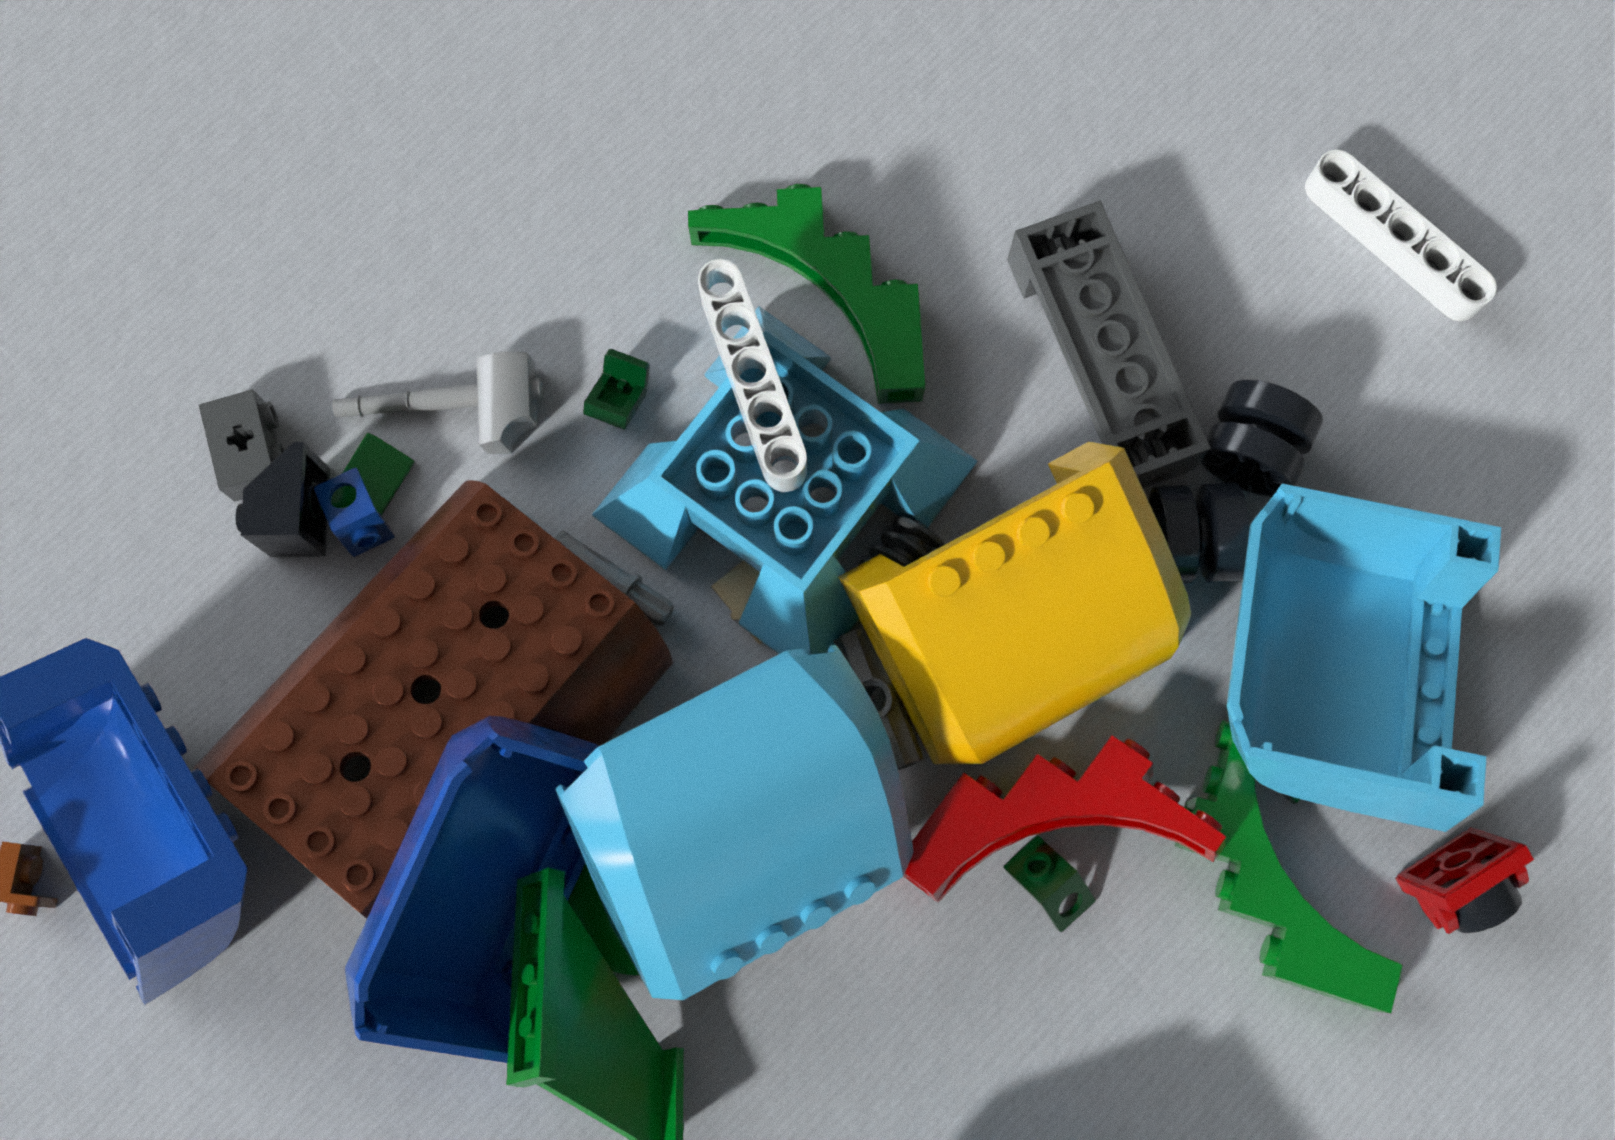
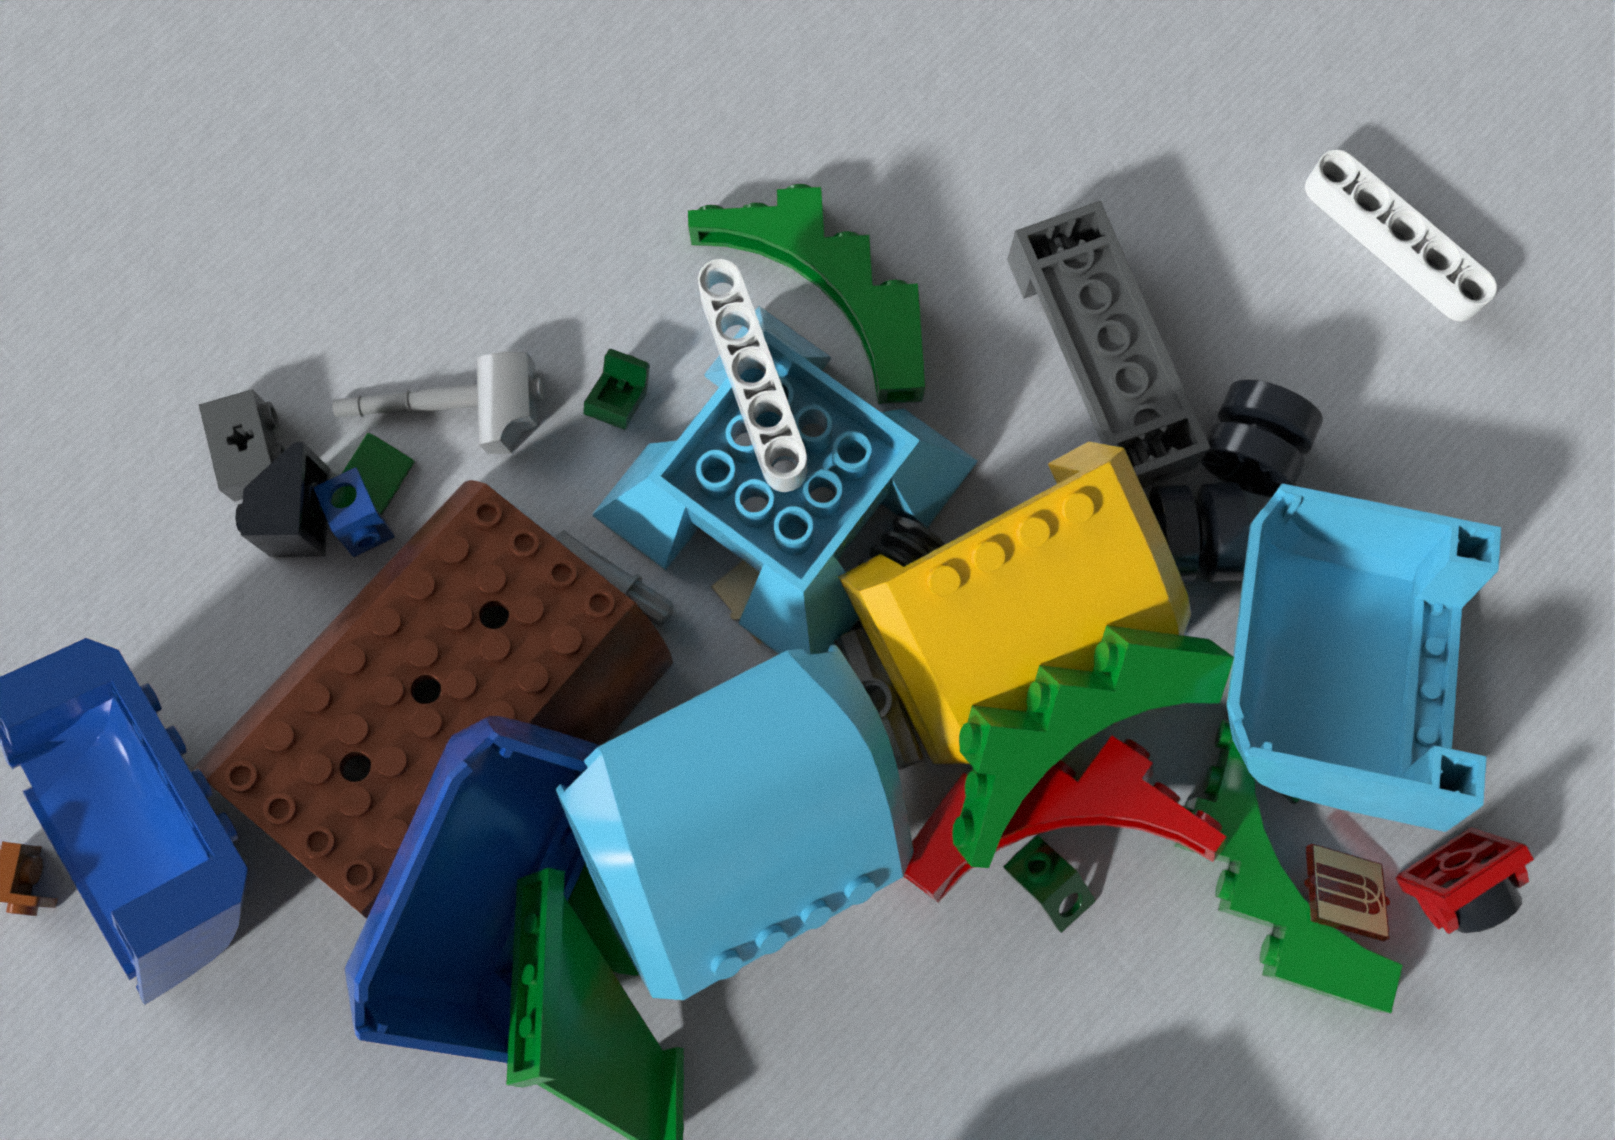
(1067, 706): none -> green arch
(1347, 892): none -> piece

